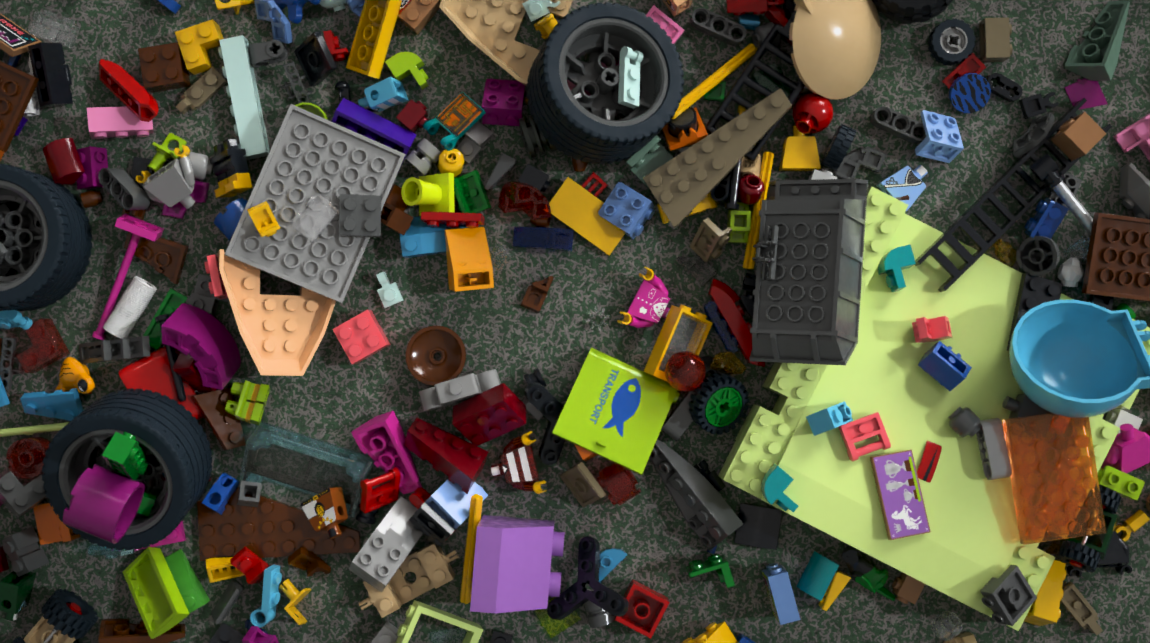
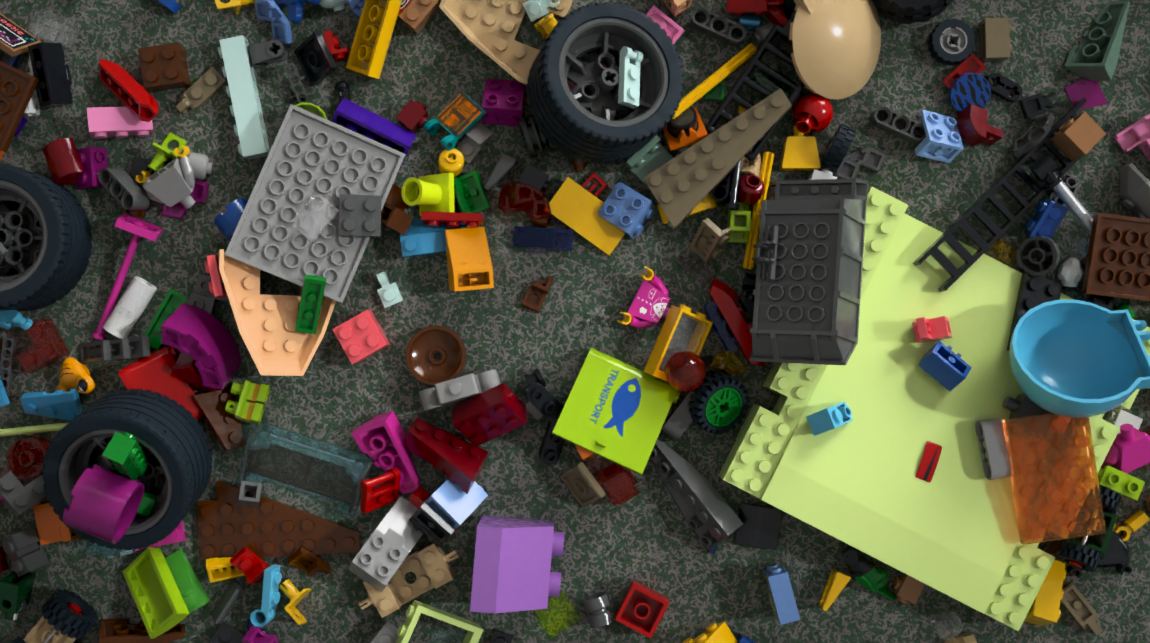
(91, 198): reddish brown hose -> none
(163, 255): reddish brown wing -> none
(172, 359): black bar -> none
(195, 42): yellow brick -> none
(221, 493): blue leg -> none
(231, 169): black hips -> none
(263, 219): yellow bracket -> none
(310, 304): none -> green plate
(326, 511): torso -> none
(368, 518): black wheel -> none
(384, 95): medium azure torso -> none
(408, 63): lime brick -> none
(426, 149): light grey wheel -> none
(467, 576): yellow axle -> none
(519, 465): torso -> none
(578, 594): black piece -> none
(609, 560): dark azure plate -> none
(711, 476): black plate -> none
(714, 562): green bracket -> none
(774, 484): teal brick -> none
(817, 575): teal brick -> none
(863, 429): coral plate -> none
(893, 264): teal brick -> none
(900, 494): medium lavender tile -> none
(905, 184): light blue torso -> none
(964, 422): dark grey head -> none
(974, 127): none -> dark red brick
(1008, 596): dark grey plate -> none

